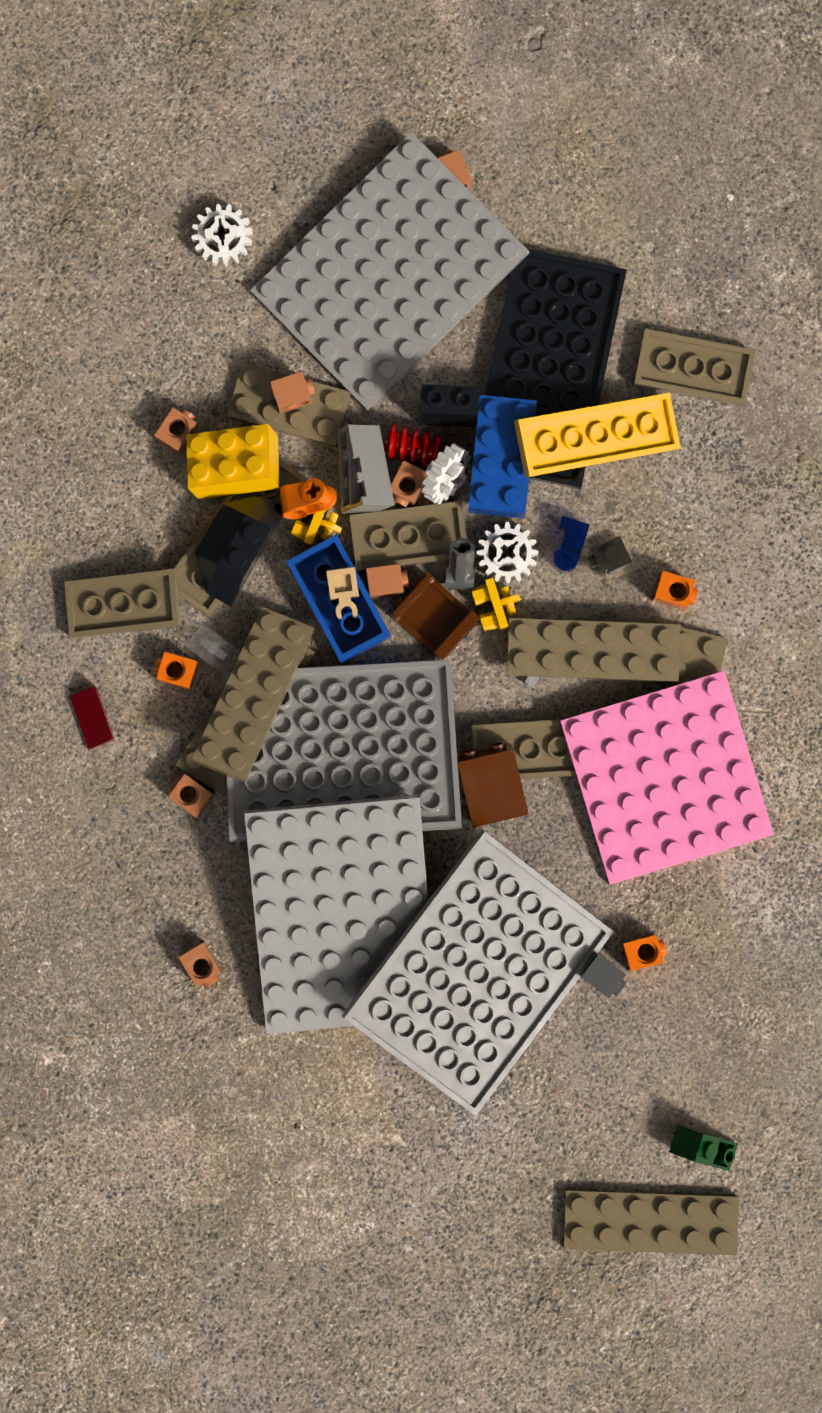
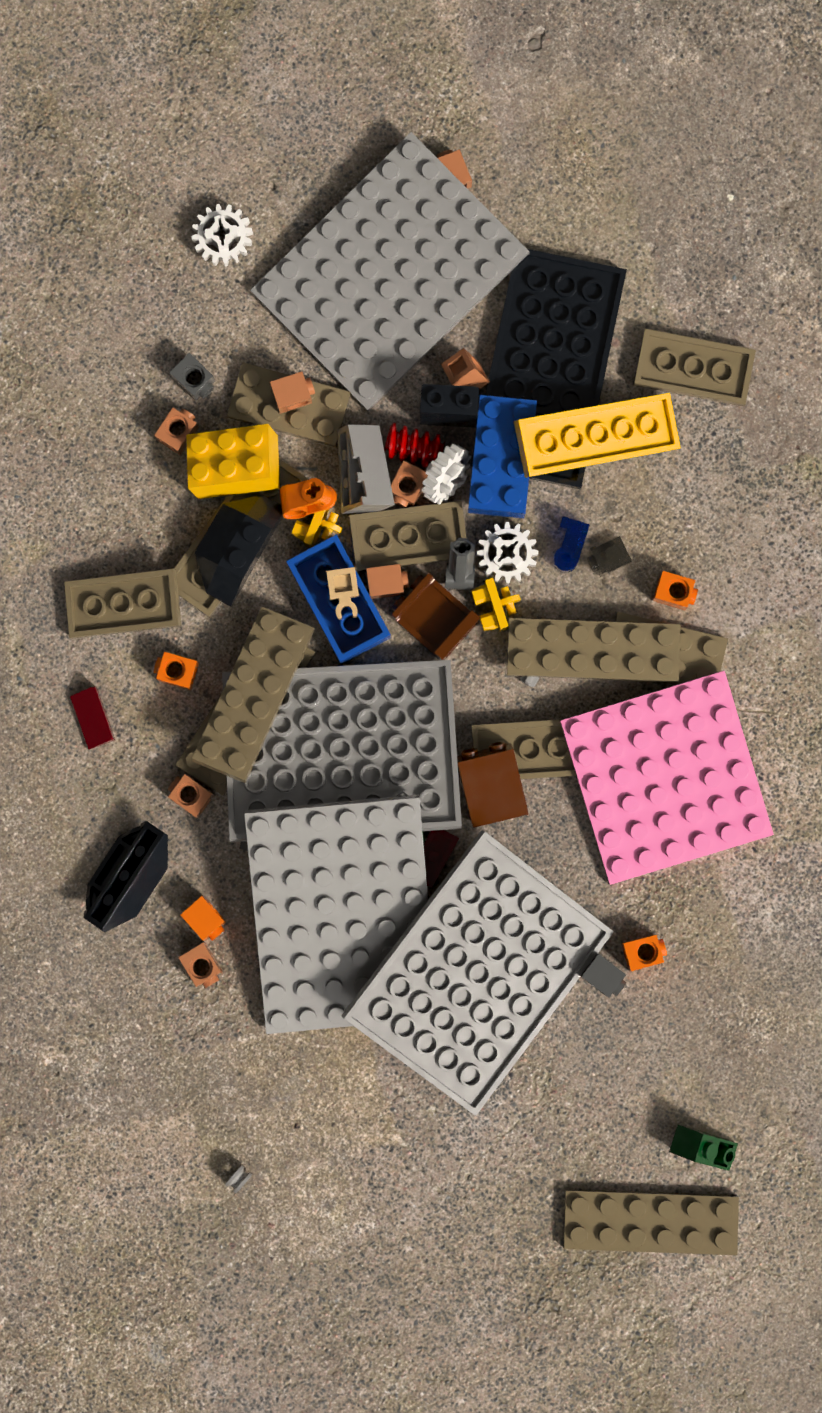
(126, 877): none -> black wedge
(188, 366): none -> dark grey brick
(204, 919): none -> orange brick
(213, 649): clear hips -> none
(238, 1179): none -> light grey bush
(436, 853): none -> dark red plate
(465, 370): none -> nougat brick

